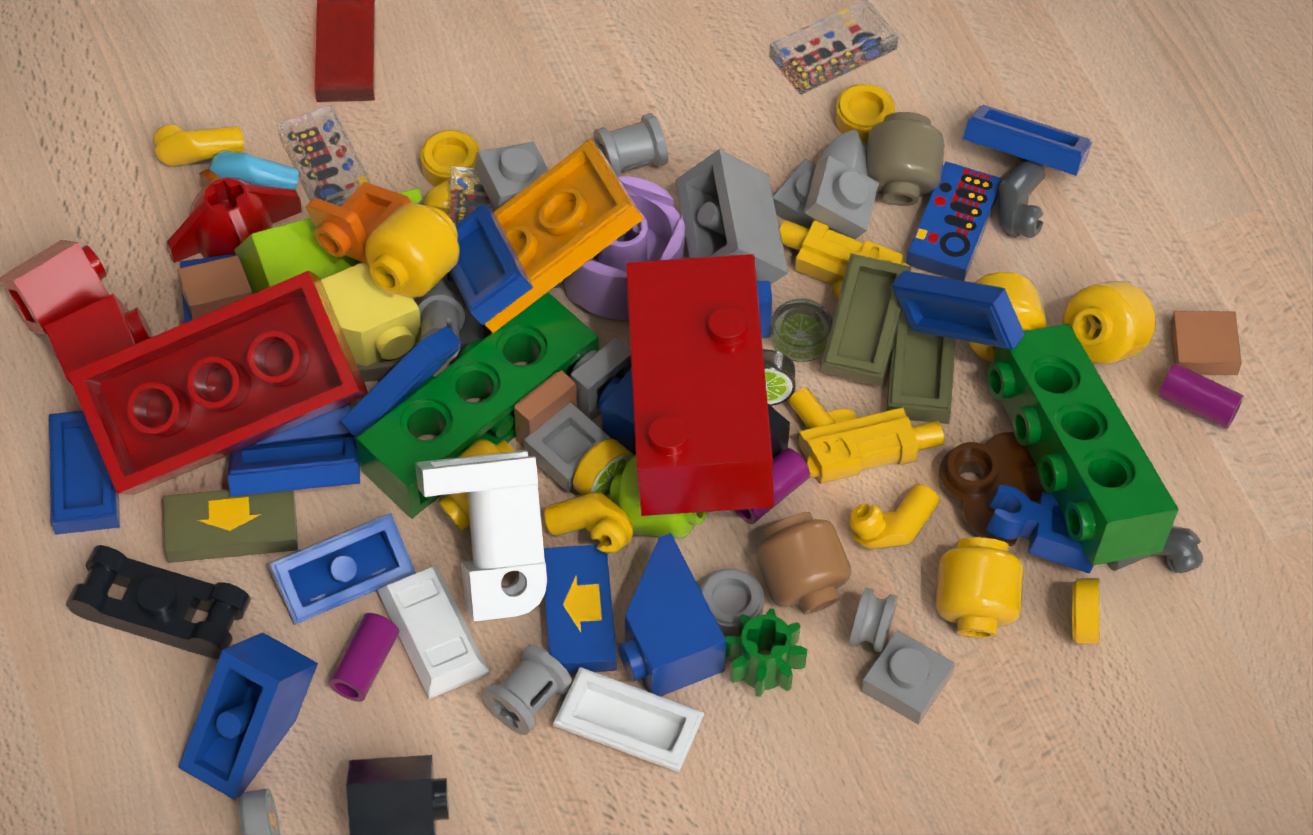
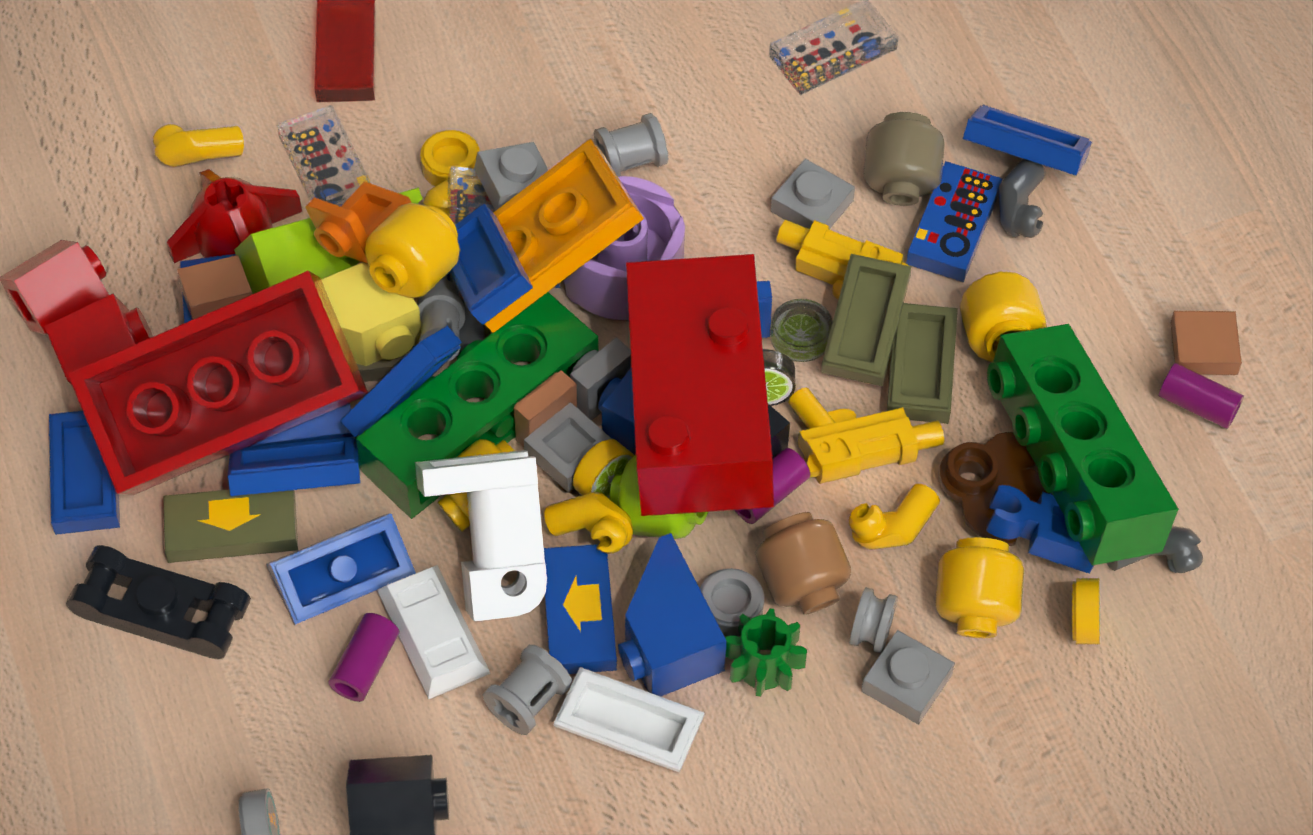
(246, 712): blue slope -> none
(254, 170): medium azure arm -> none
(731, 212): light grey brick -> none
(841, 188): light grey plate -> none
(862, 108): yellow tile -> none
(958, 309): blue tile -> none
(1111, 321): yellow head -> none

